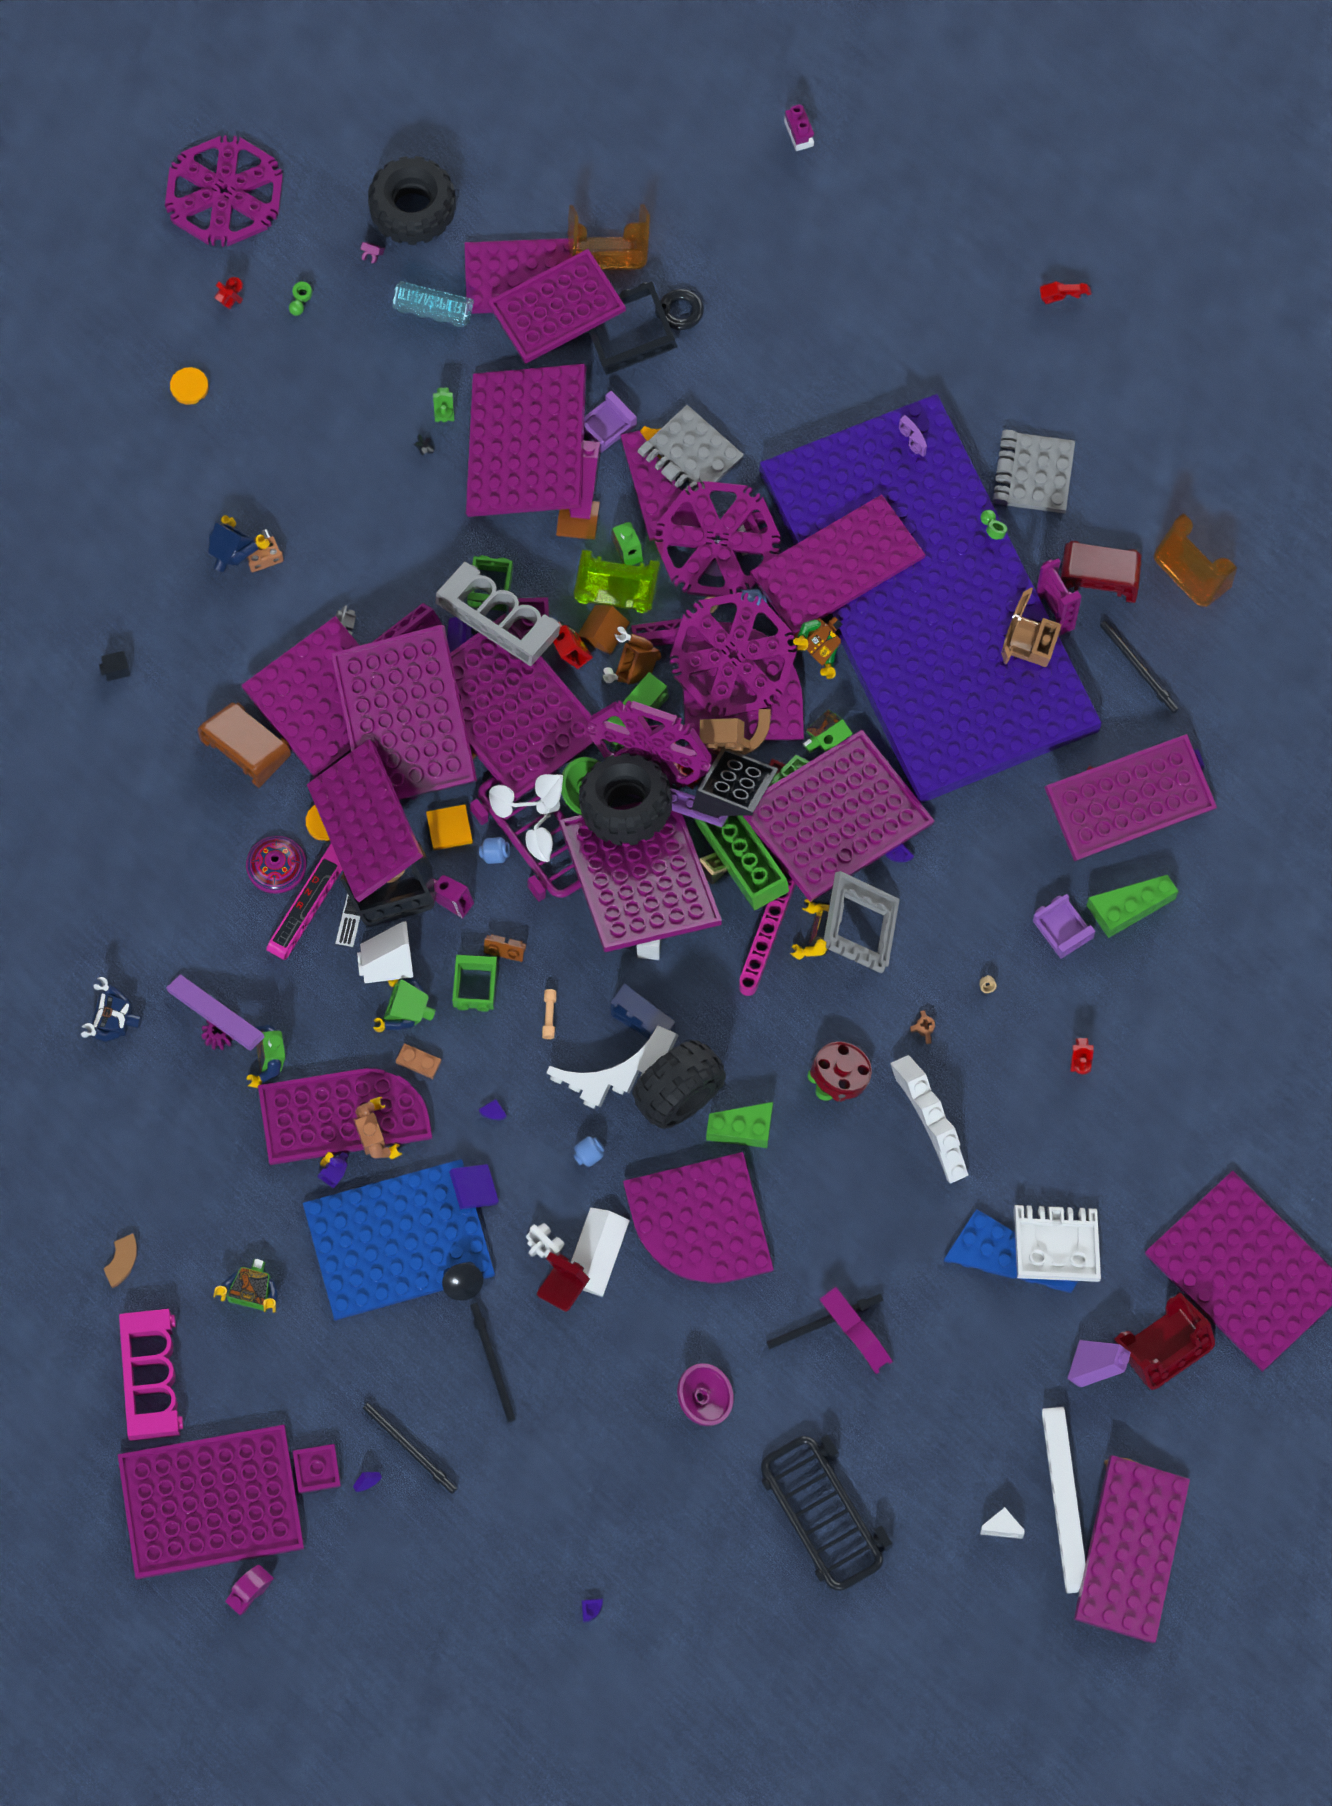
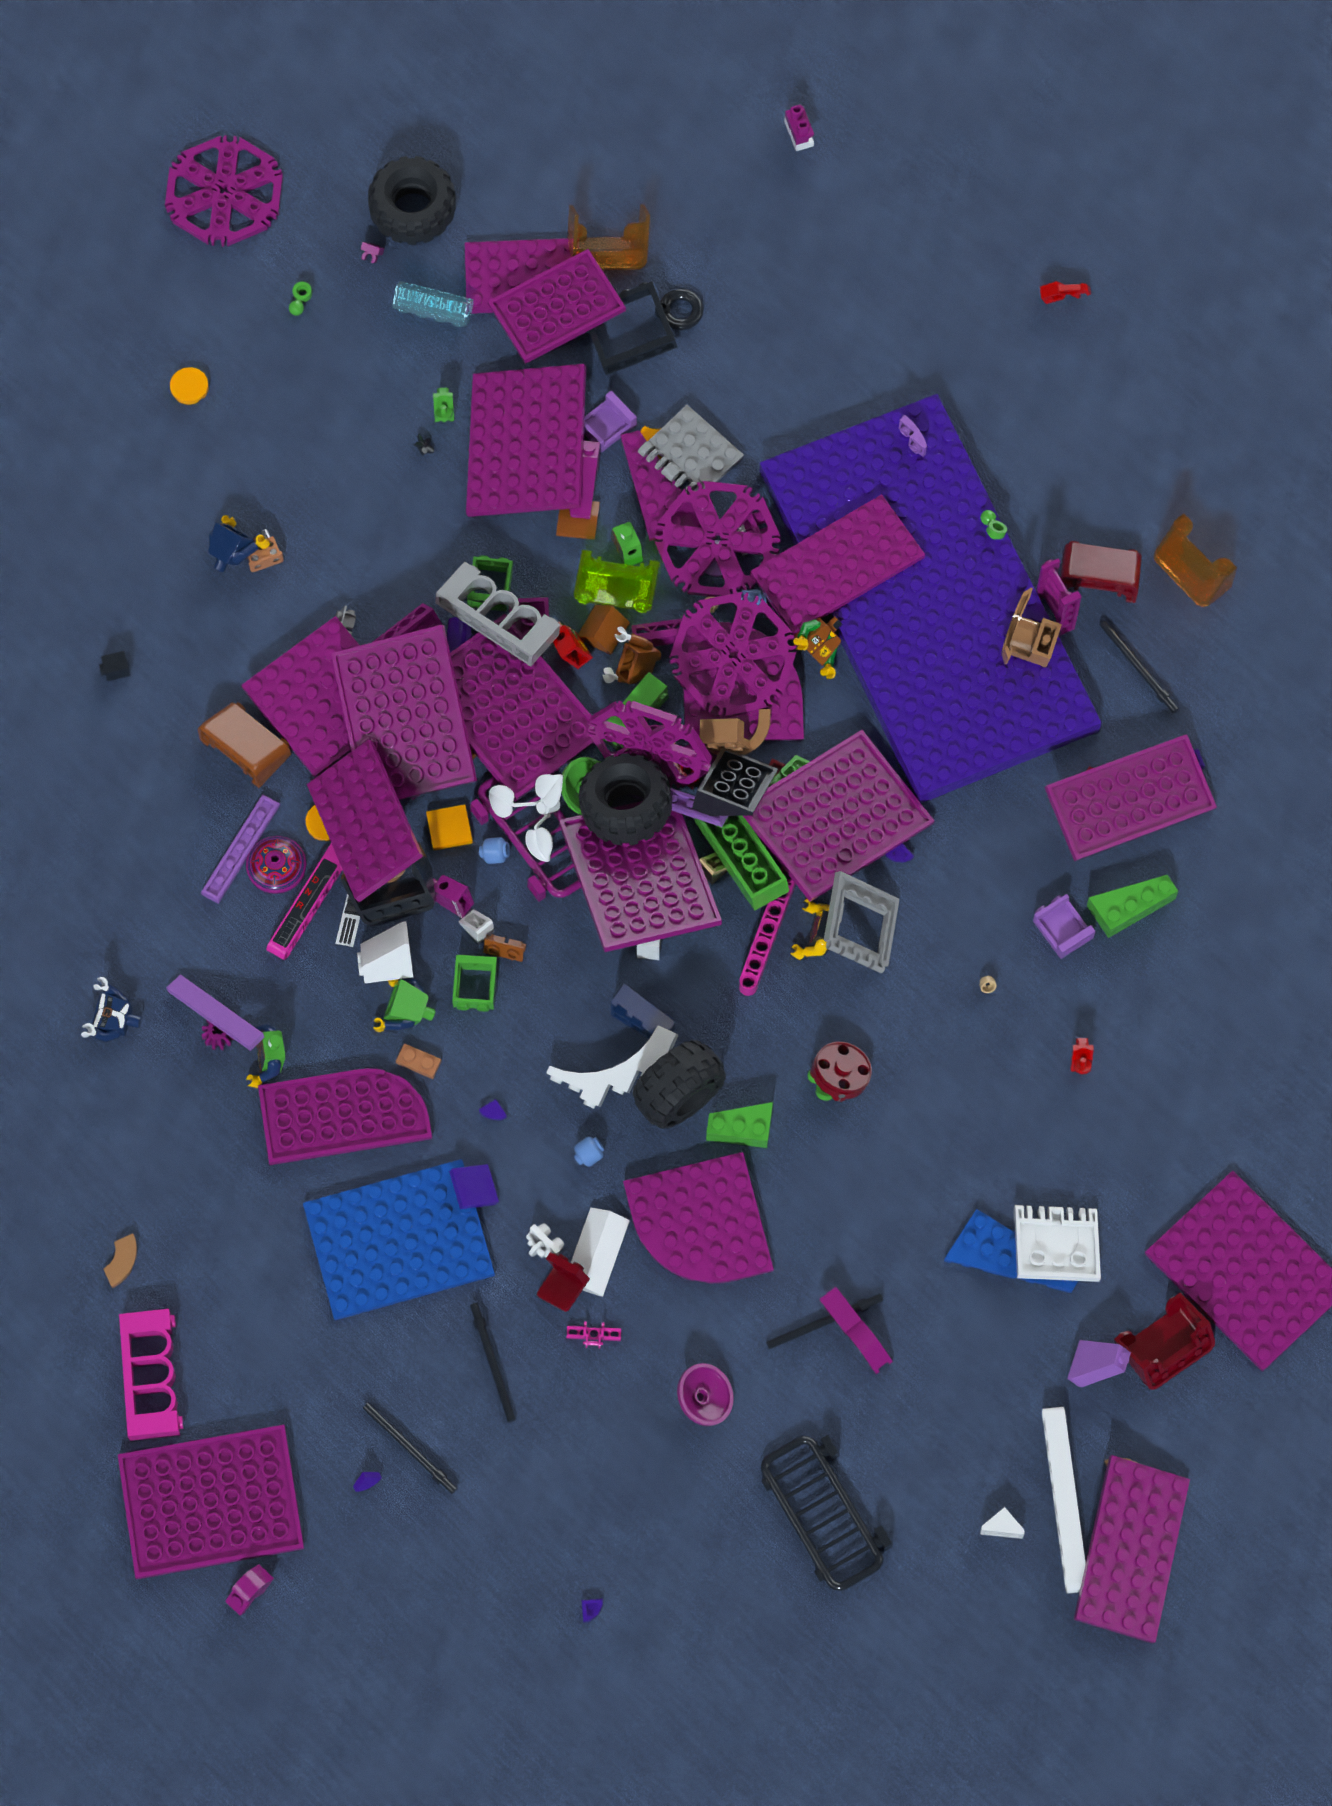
(228, 294): red hips -> none
(240, 848): none -> medium lavender tile
(250, 1288): torso -> none
(316, 1468): magenta plate -> none
(333, 1169): dark purple piece -> none
(370, 1131): nougat torso -> none
(462, 1281): black dish -> none
(477, 925): none -> white slope
(548, 1030): light nougat bar -> none
(599, 1337): none -> dark pink piece
(826, 732): bright green torso -> none
(922, 1026): nougat piece -> none
(931, 1112): white arch -> none
(1036, 472): light grey hinge -> none

